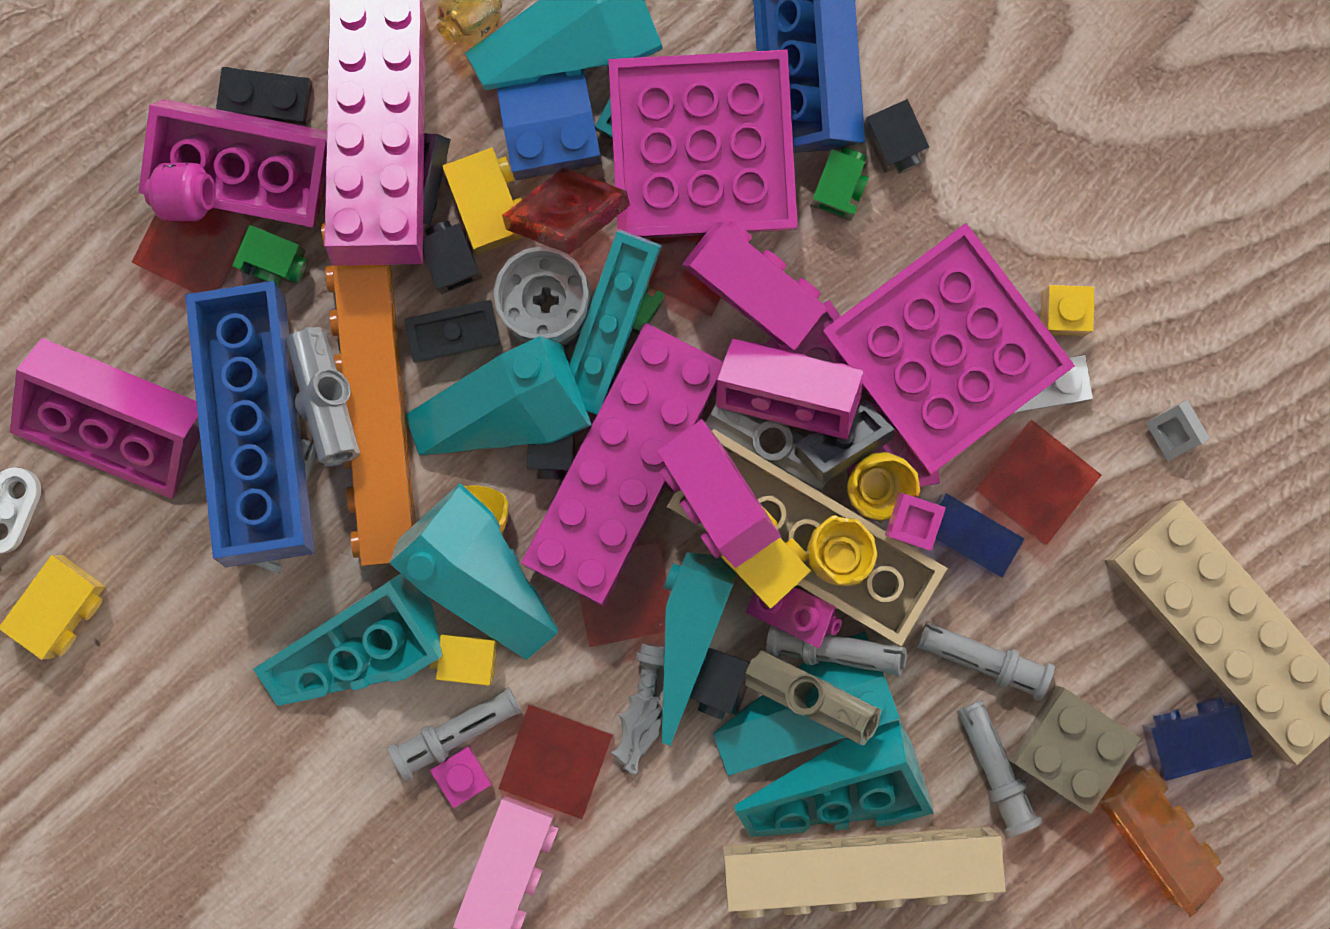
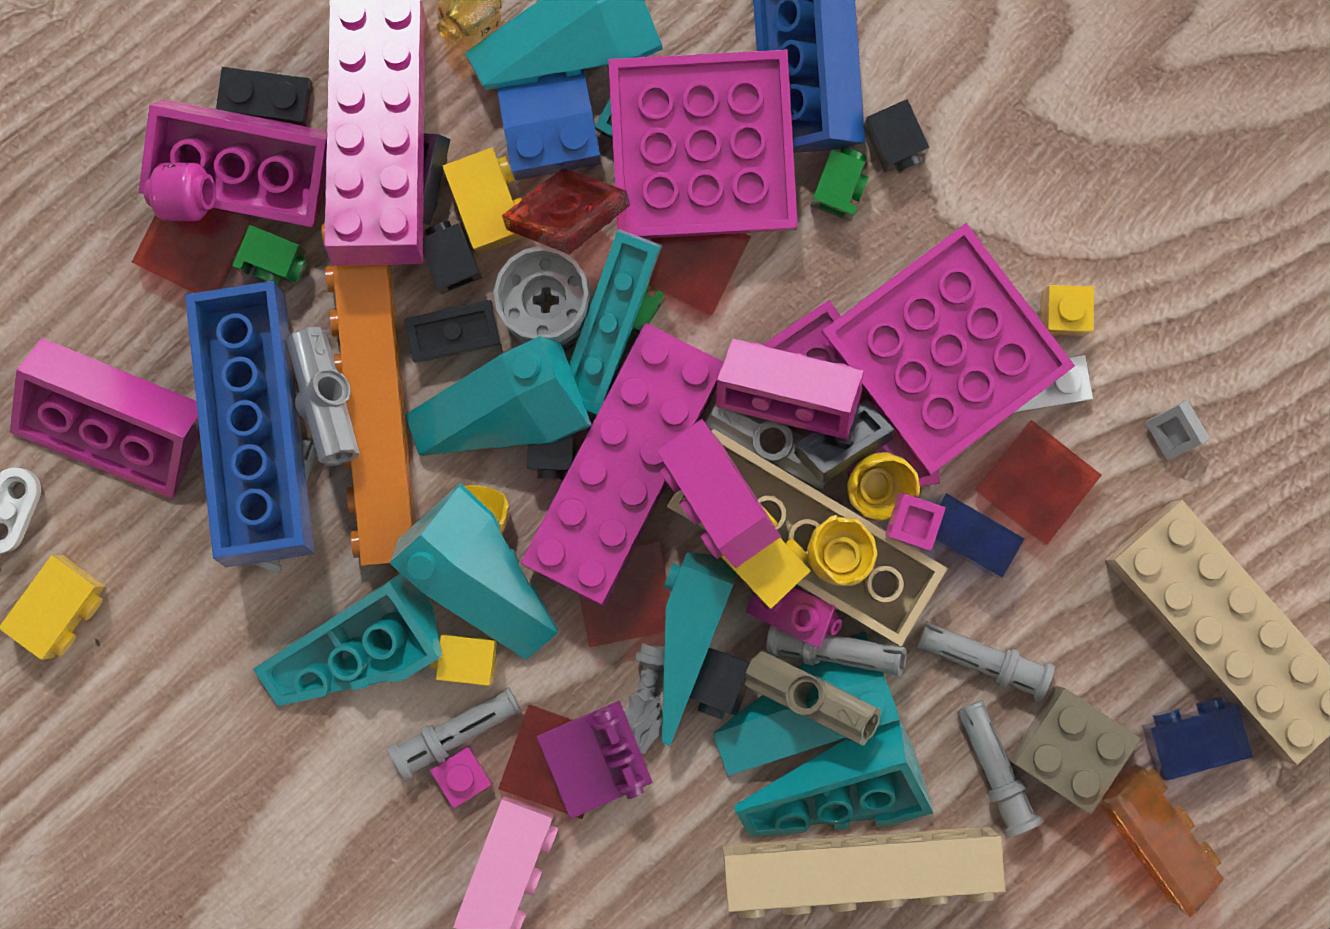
(595, 759): none -> magenta hinge
(755, 284): dark pink brick -> none

